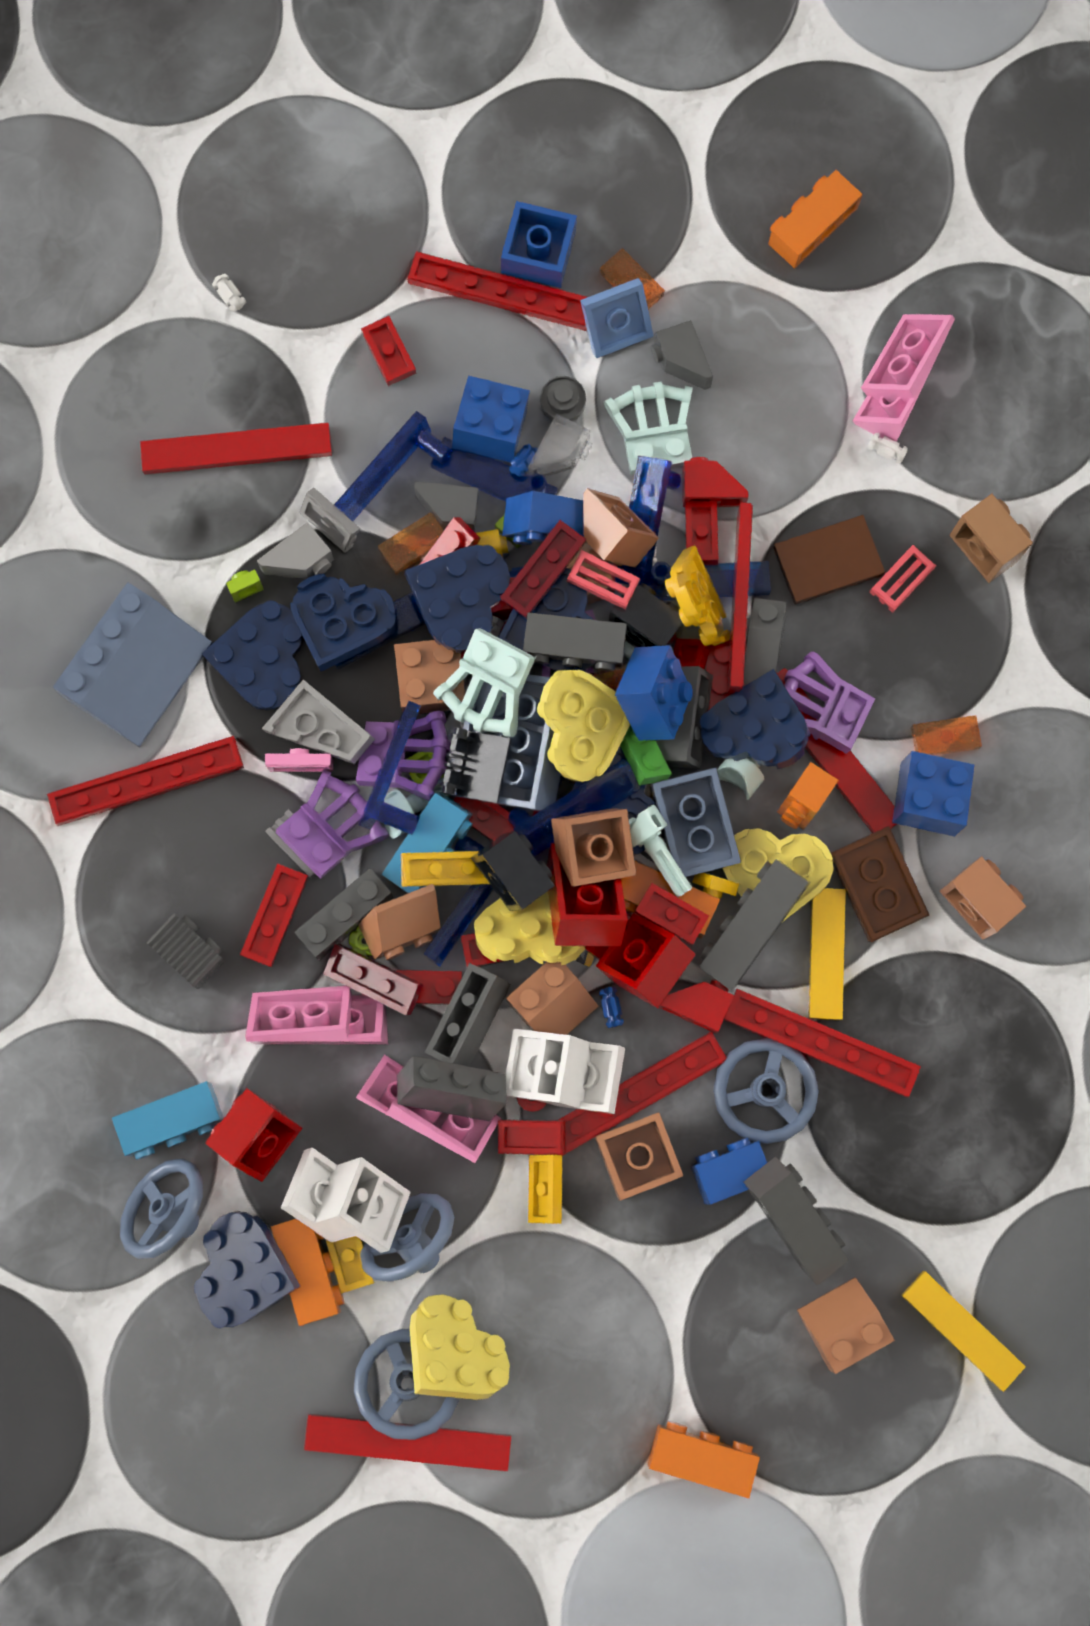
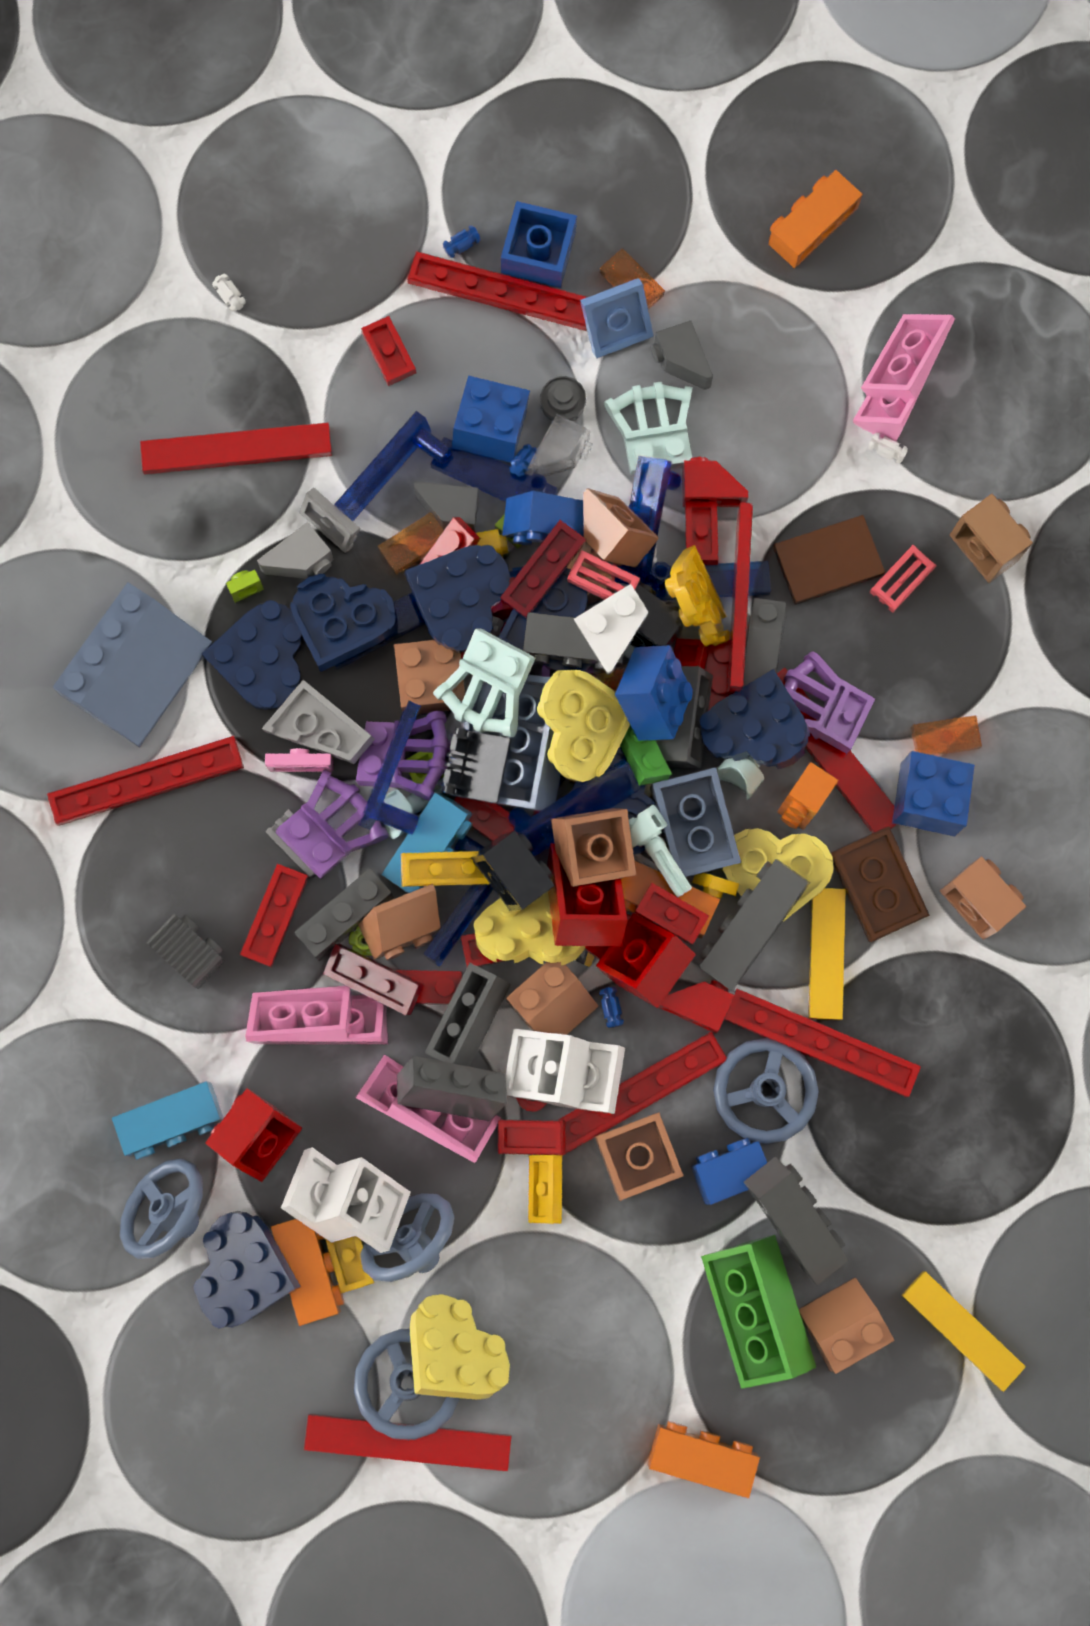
(461, 241): none -> blue piece
(612, 625): none -> white wing
(758, 1312): none -> bright green slope

